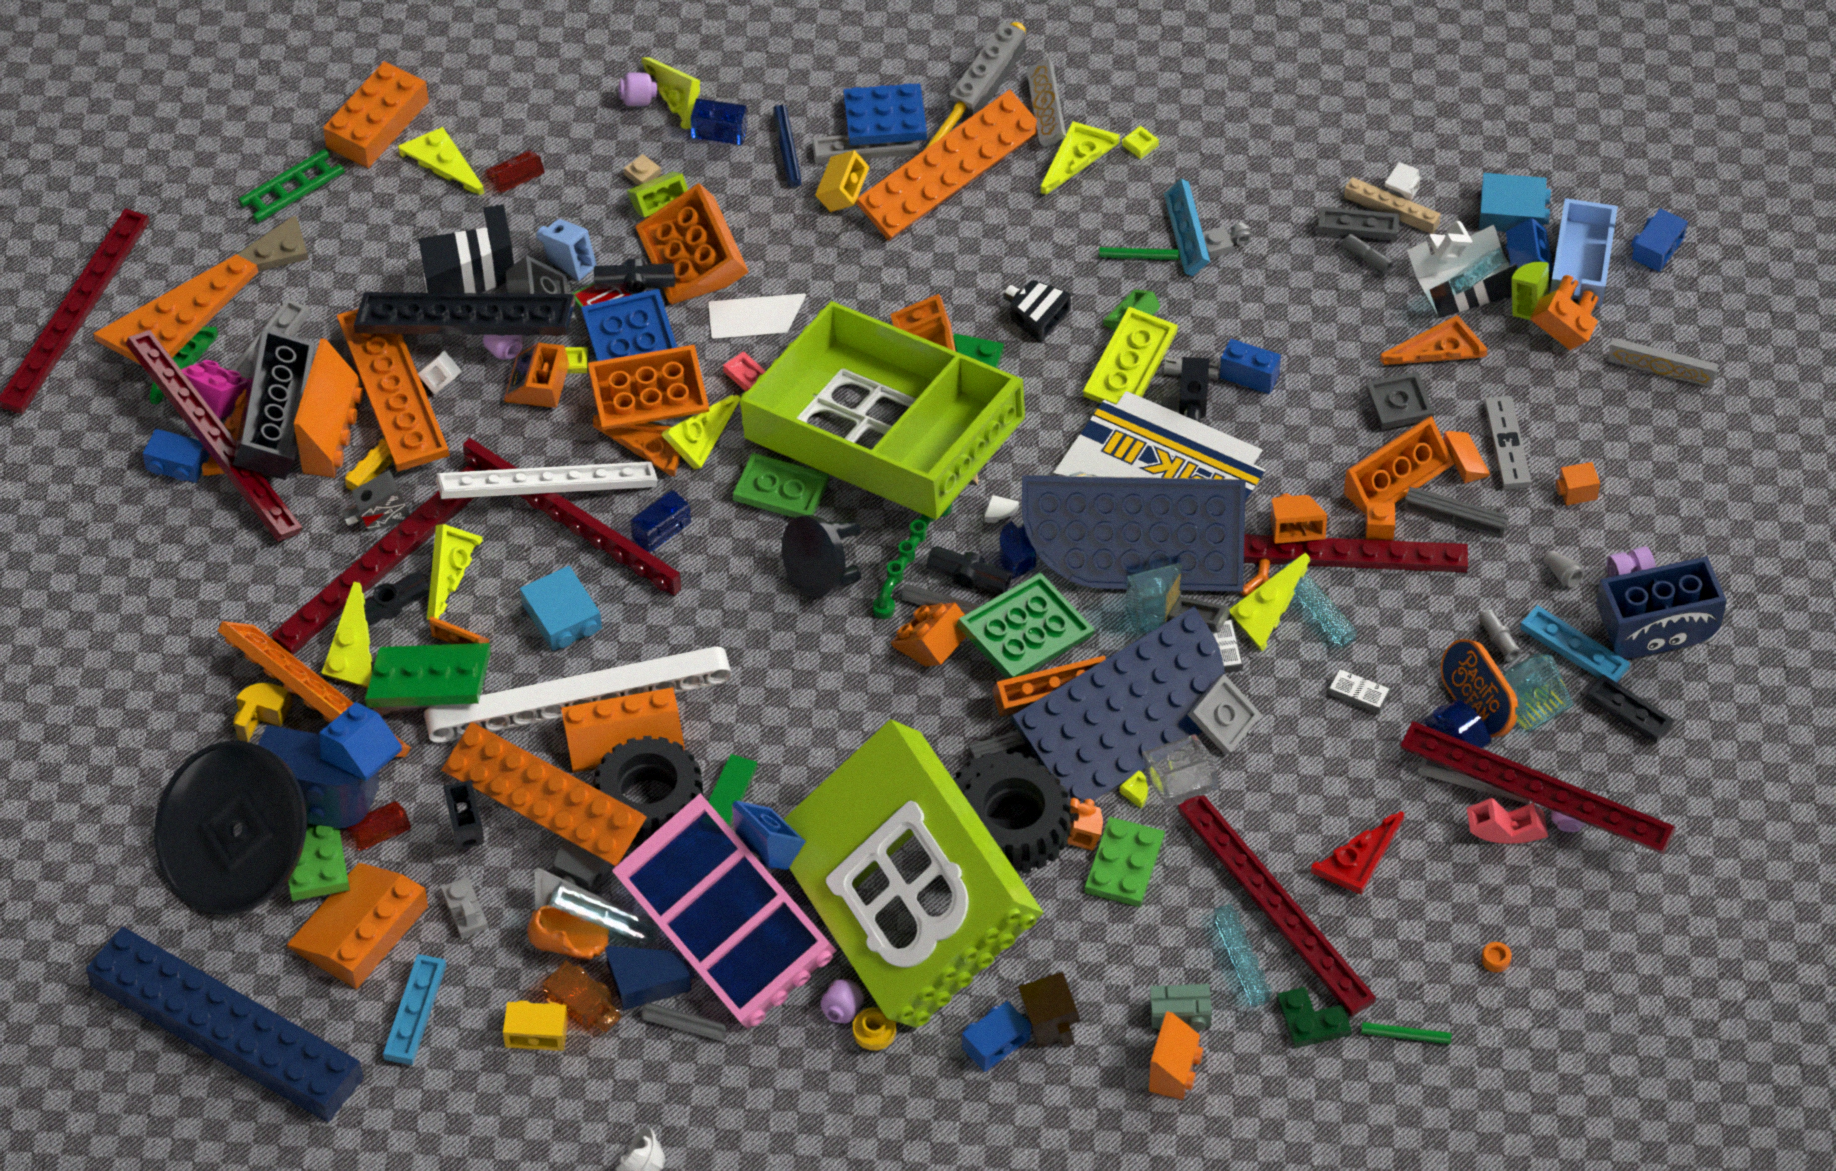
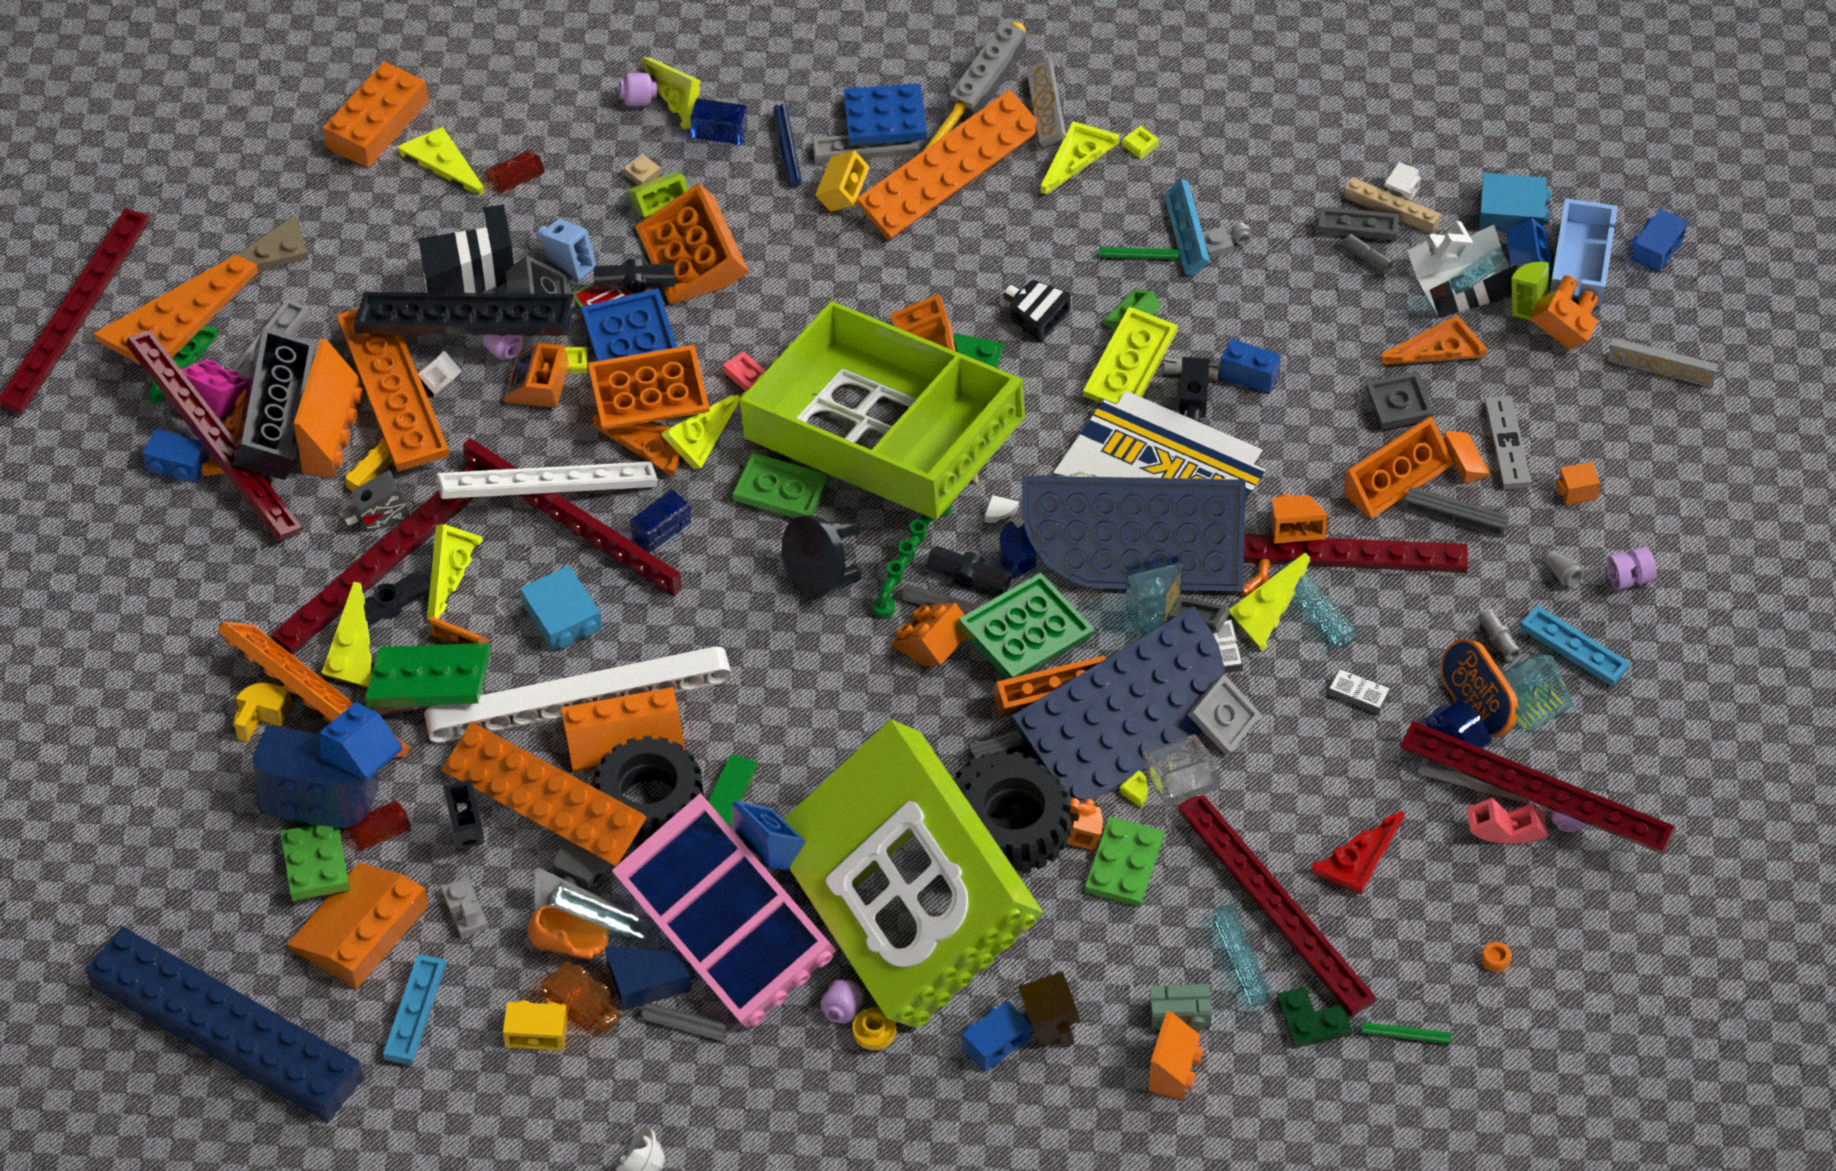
(197, 823): black dish -> none
(286, 198): green bar -> none
(753, 315): white sticker -> none
(1380, 521): orange brick -> none
(1630, 709): black plate -> none
(1661, 607): dark blue brick -> none

